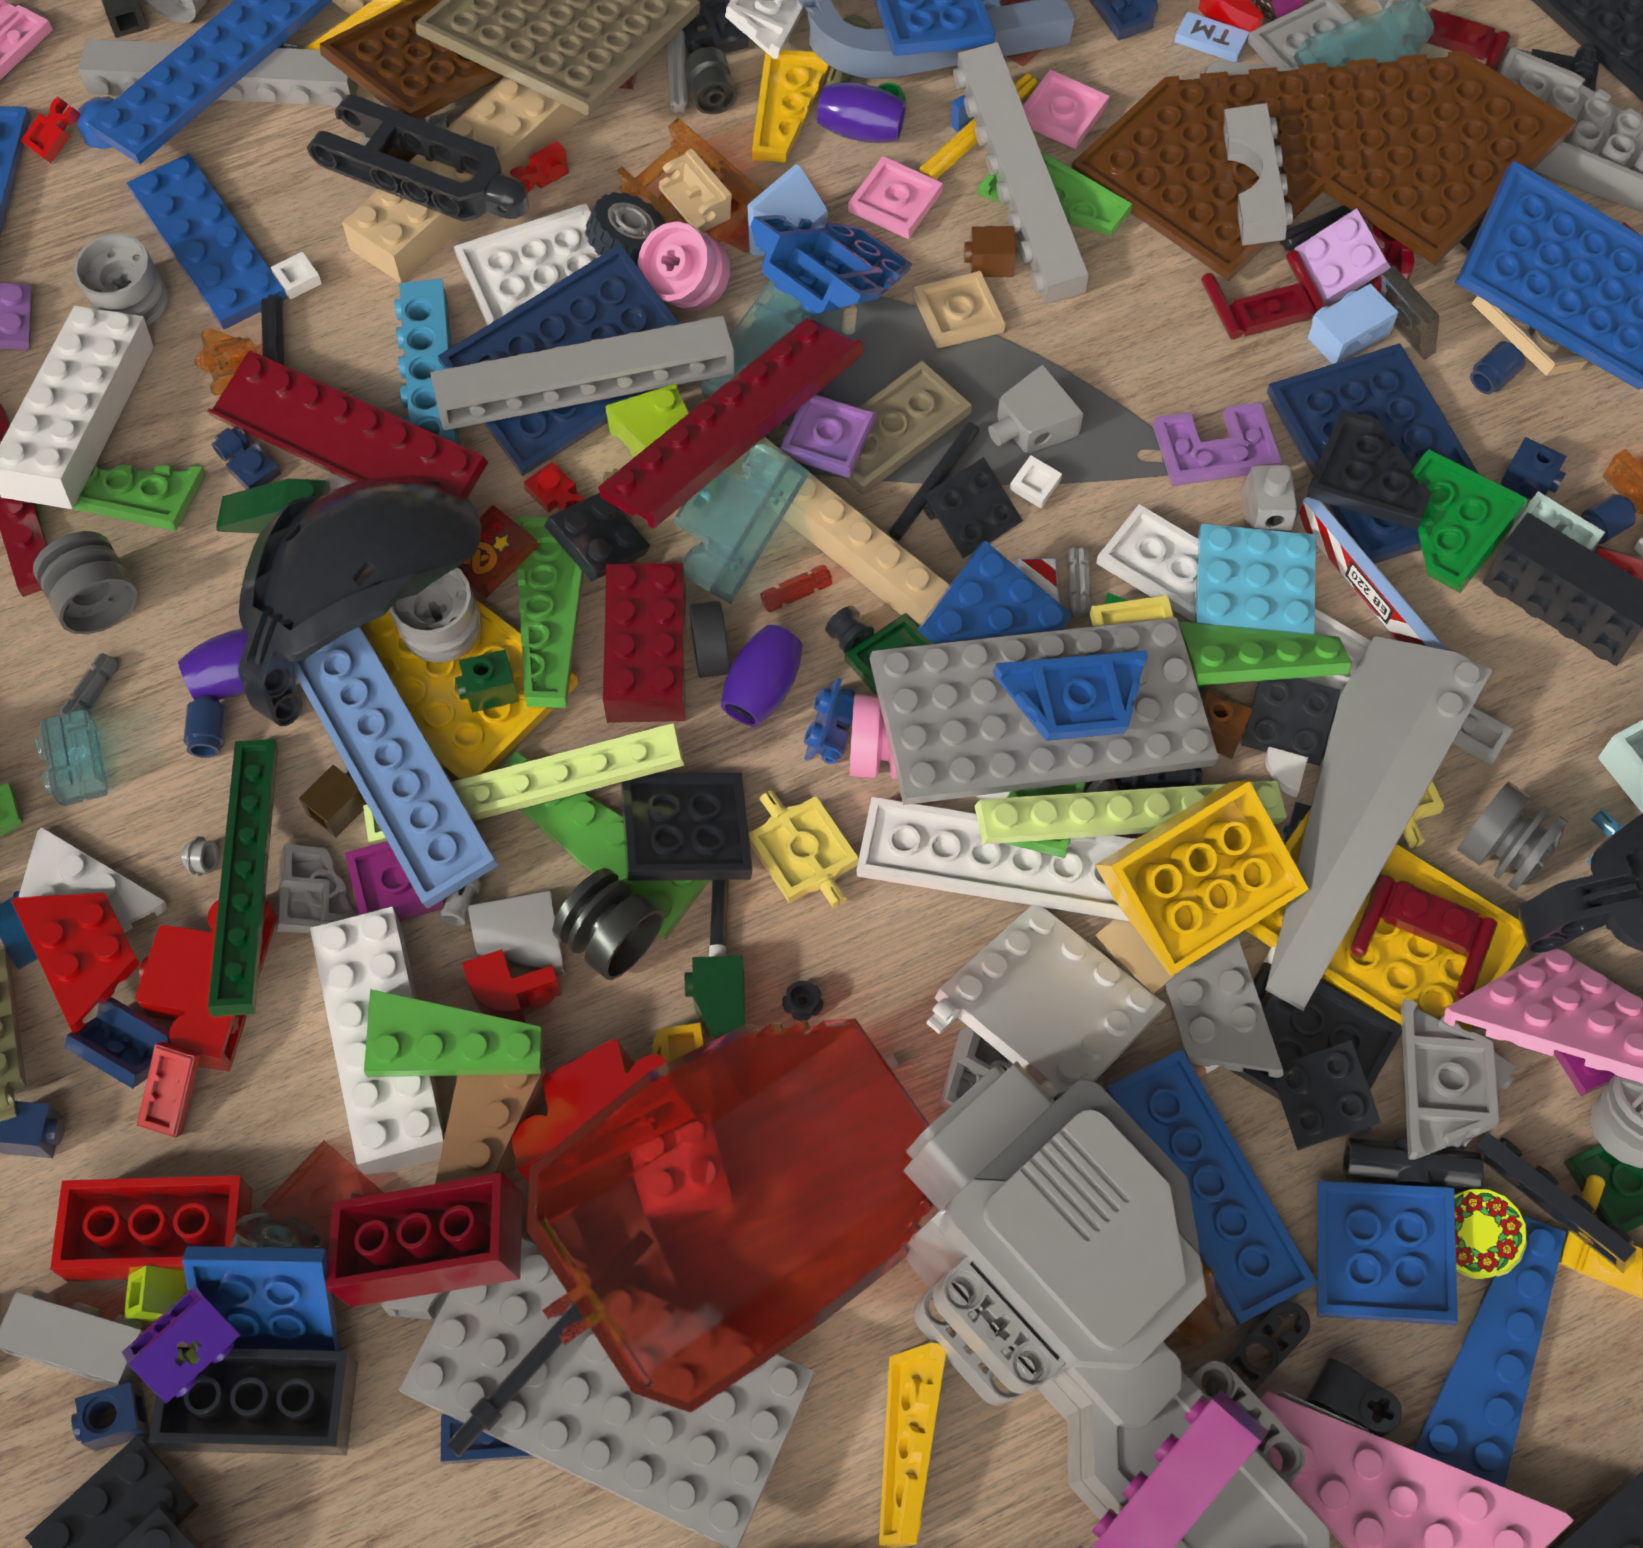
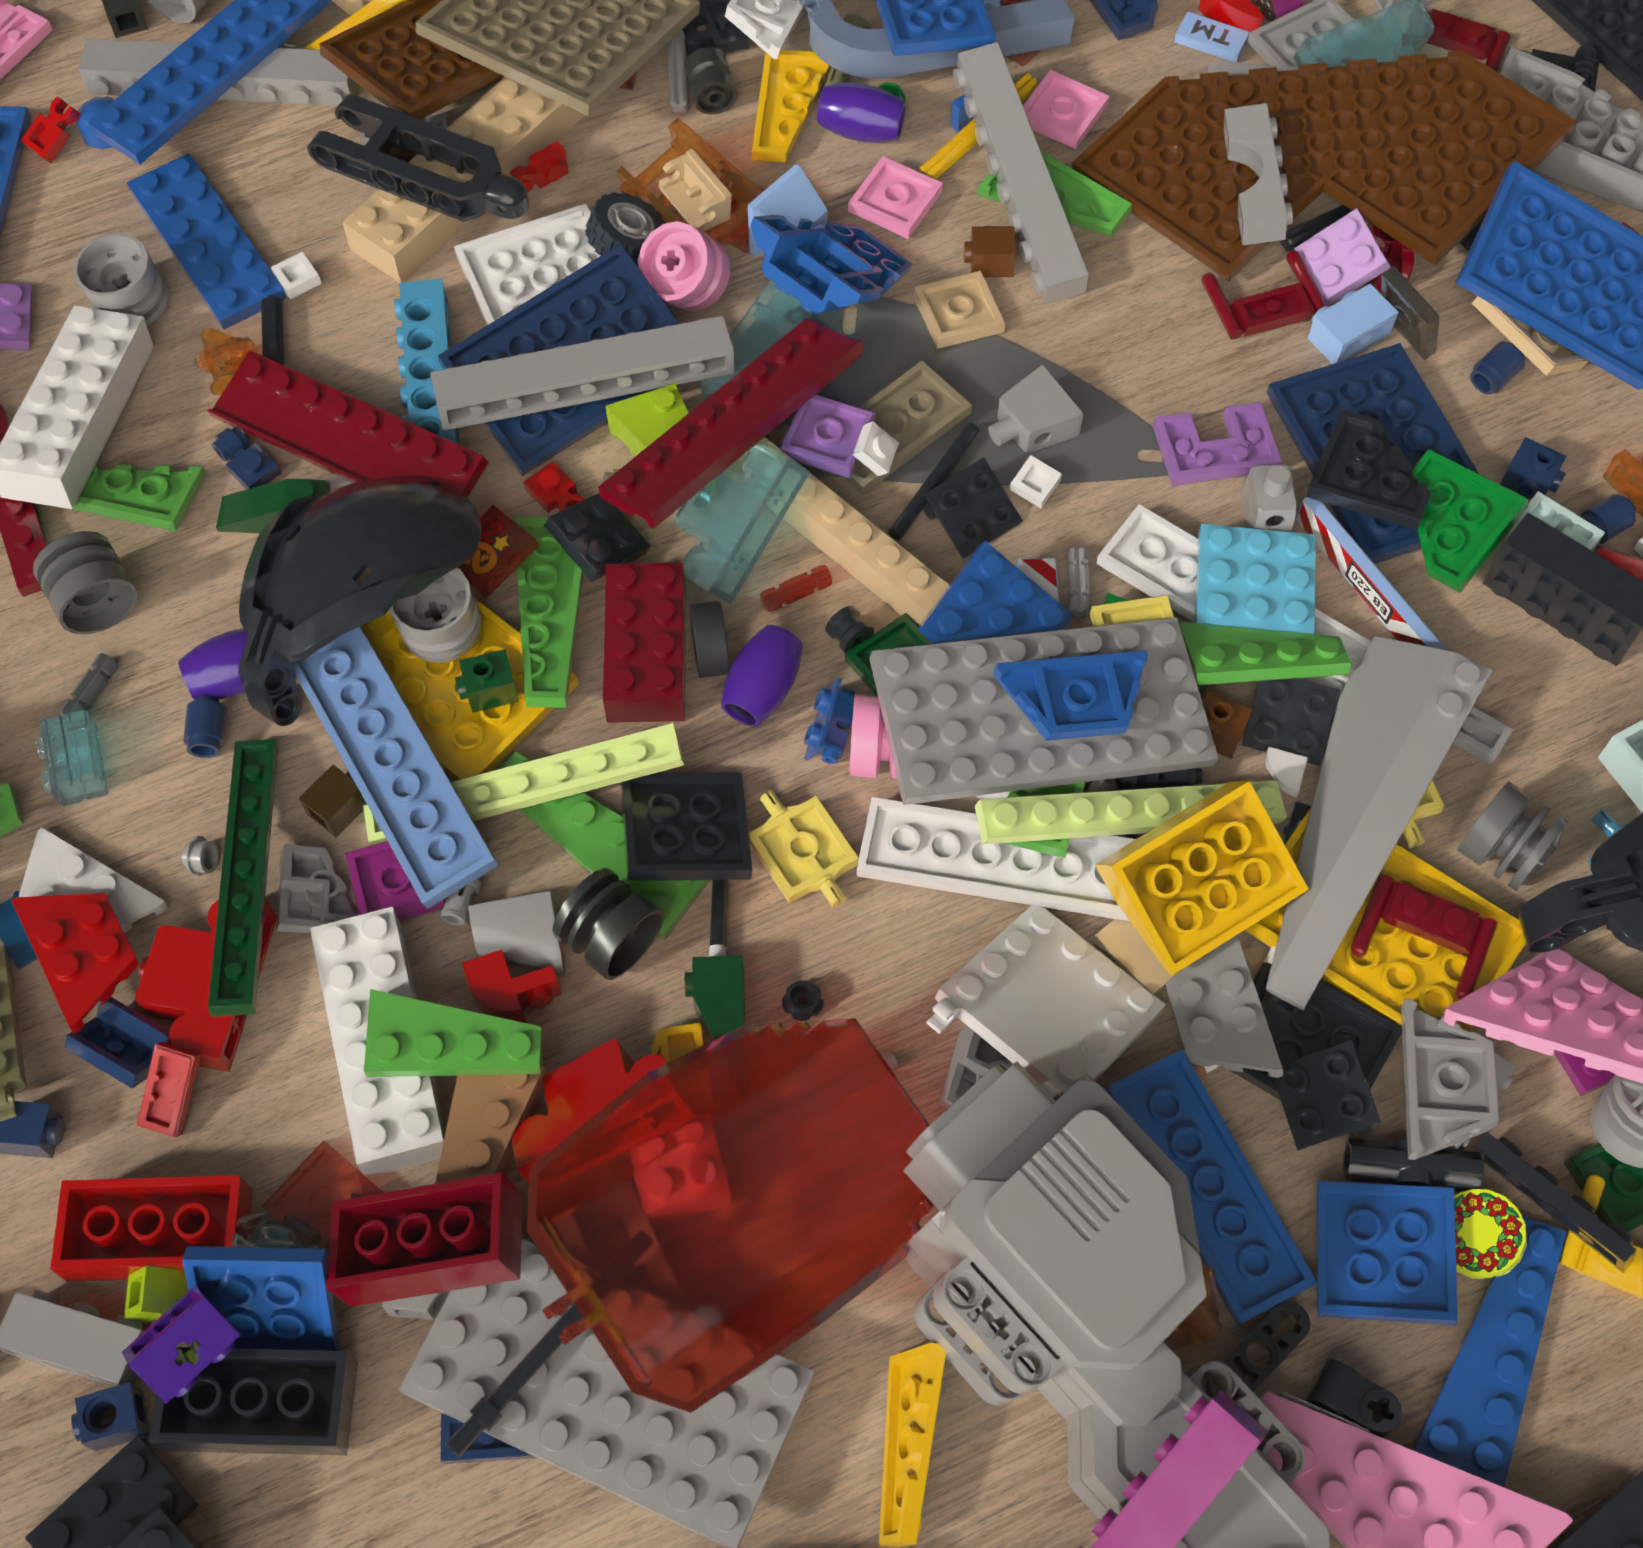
(875, 448): none -> white plate

